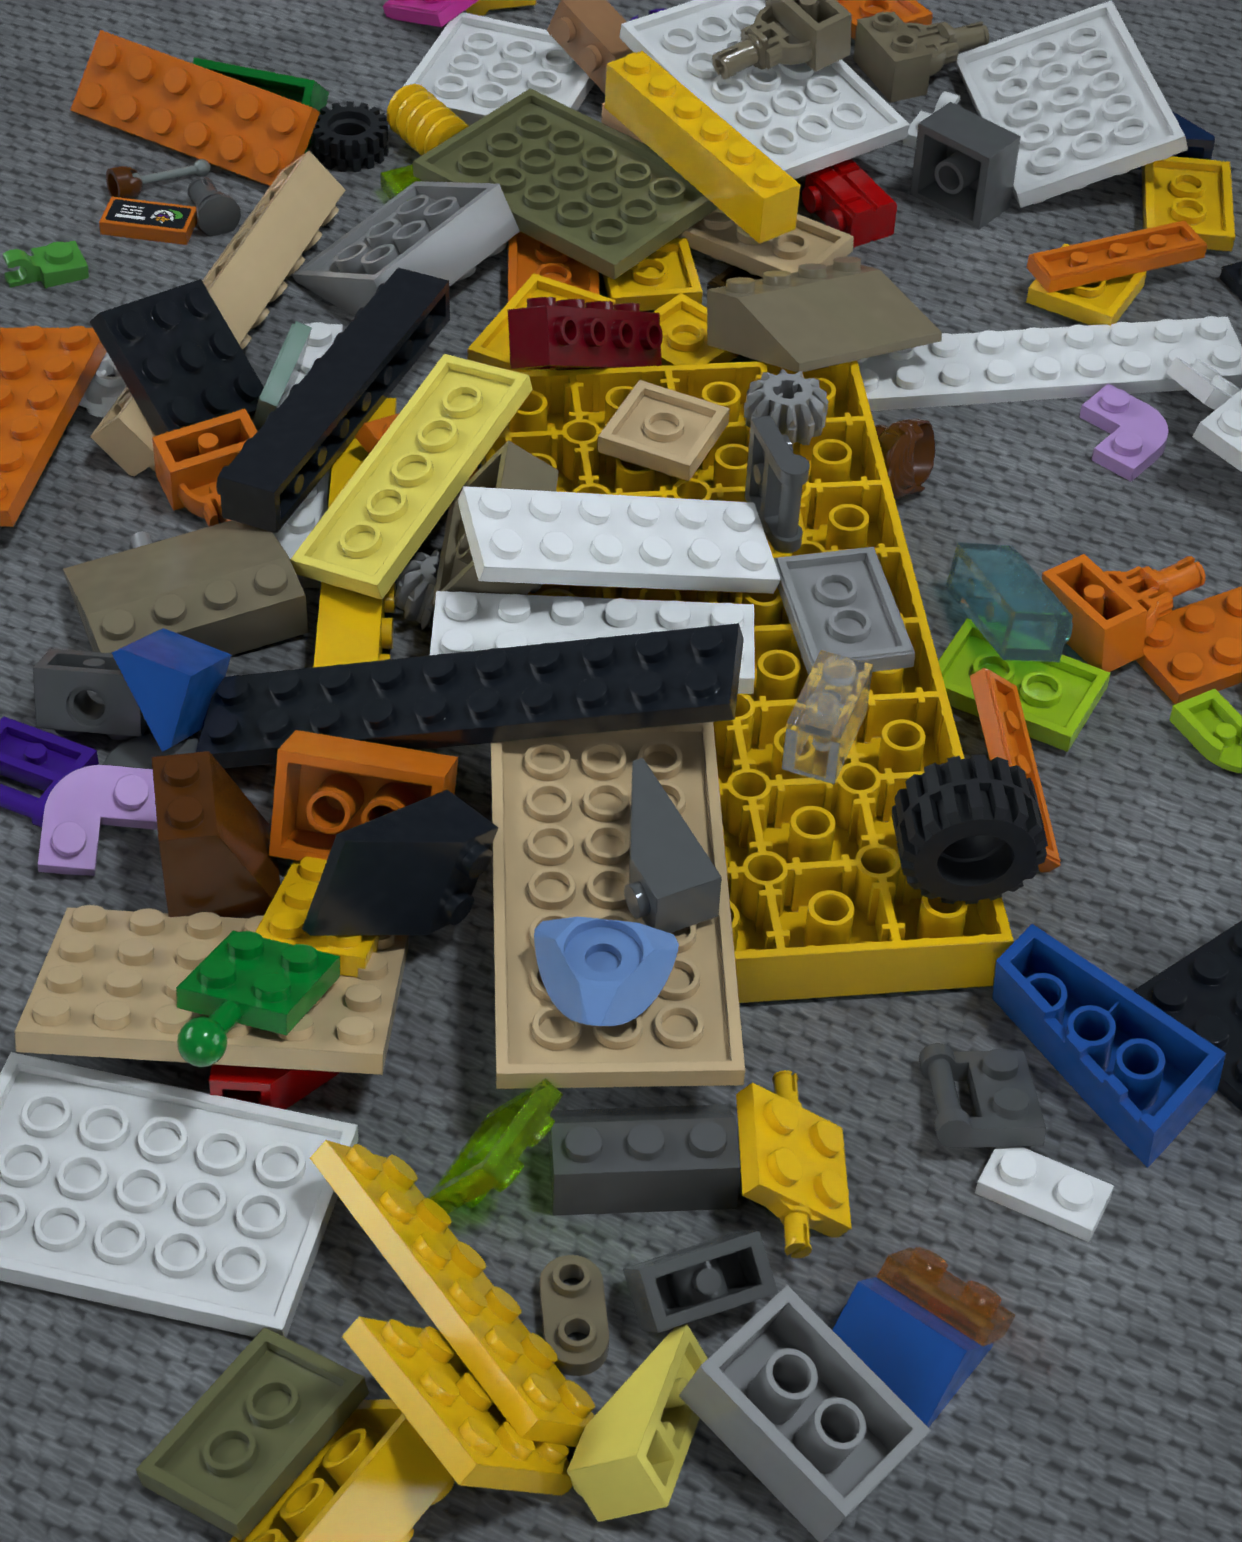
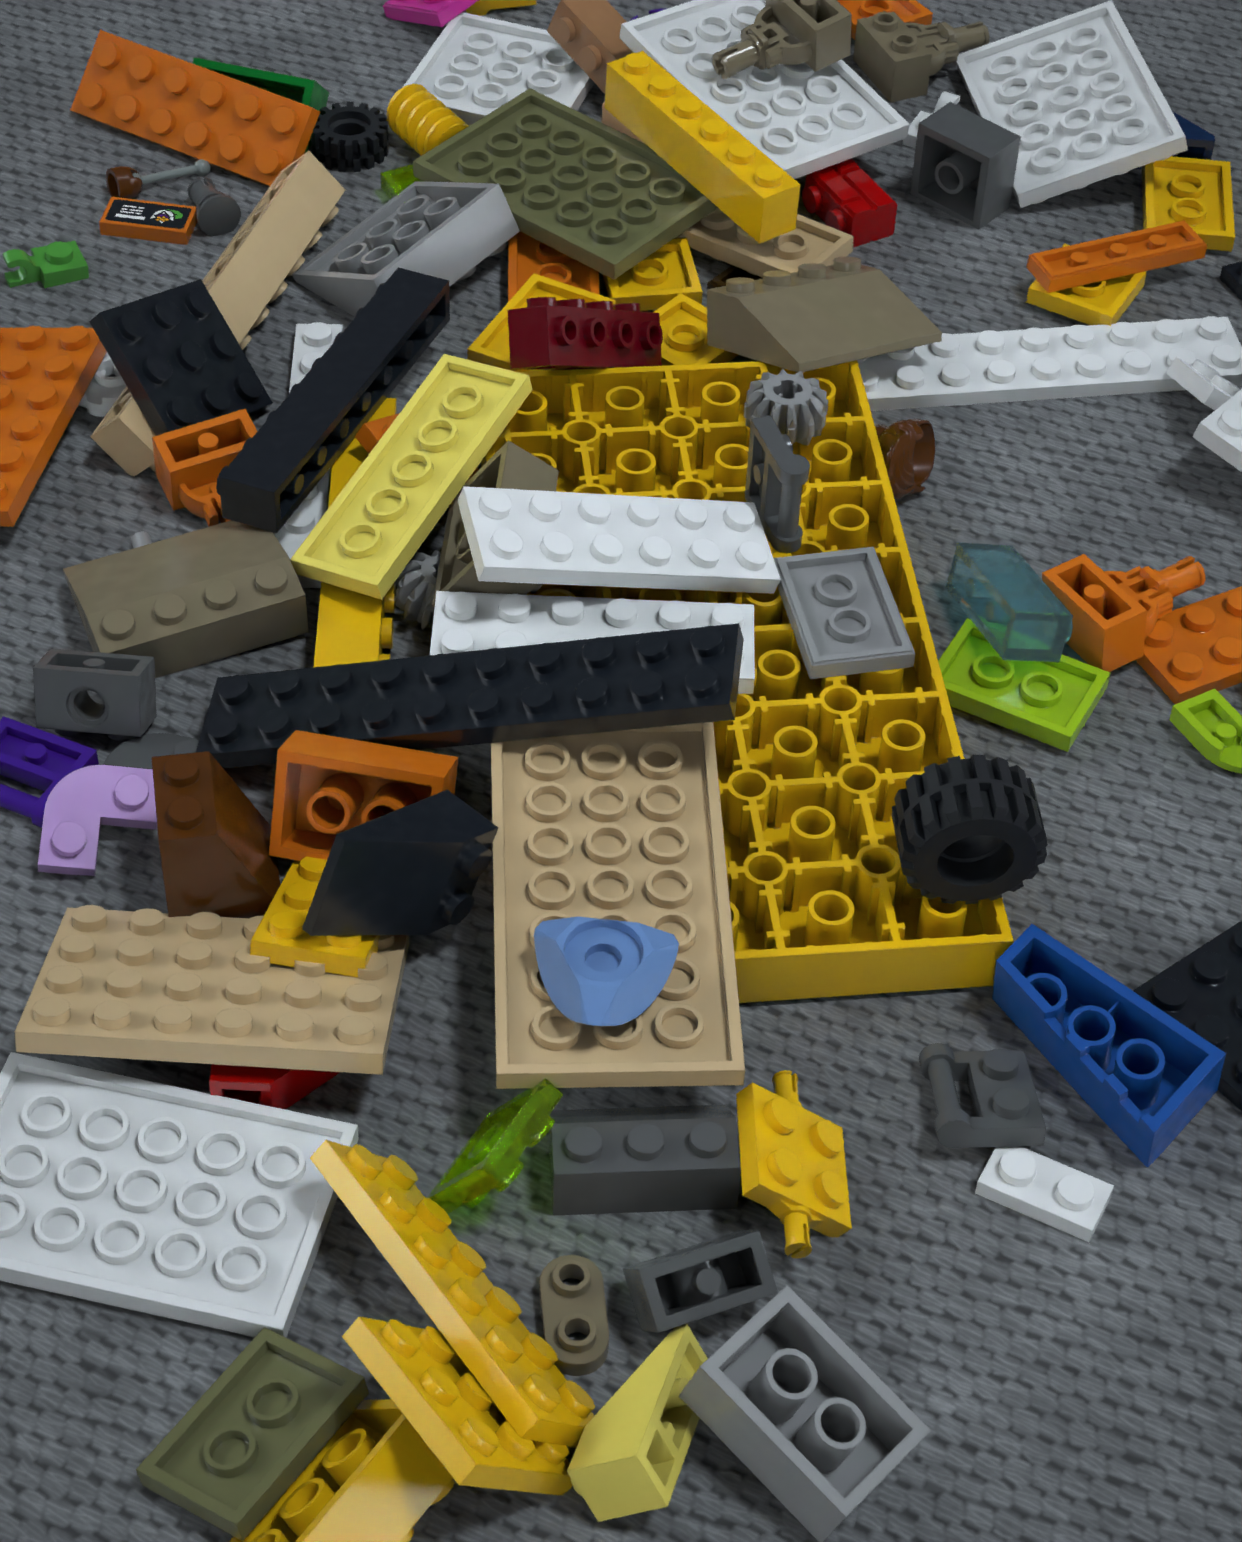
(172, 682): blue slope -> none
(253, 985): green plate -> none
(283, 372): sand green tile -> none
(663, 430): tan plate -> none
(668, 869): dark grey slope -> none
(827, 717): clear brick -> none
(908, 1347): blue slope -> none
(965, 1306): clear orange plate -> none
(1009, 739): orange tile -> none
(1135, 431): lavender plate -> none

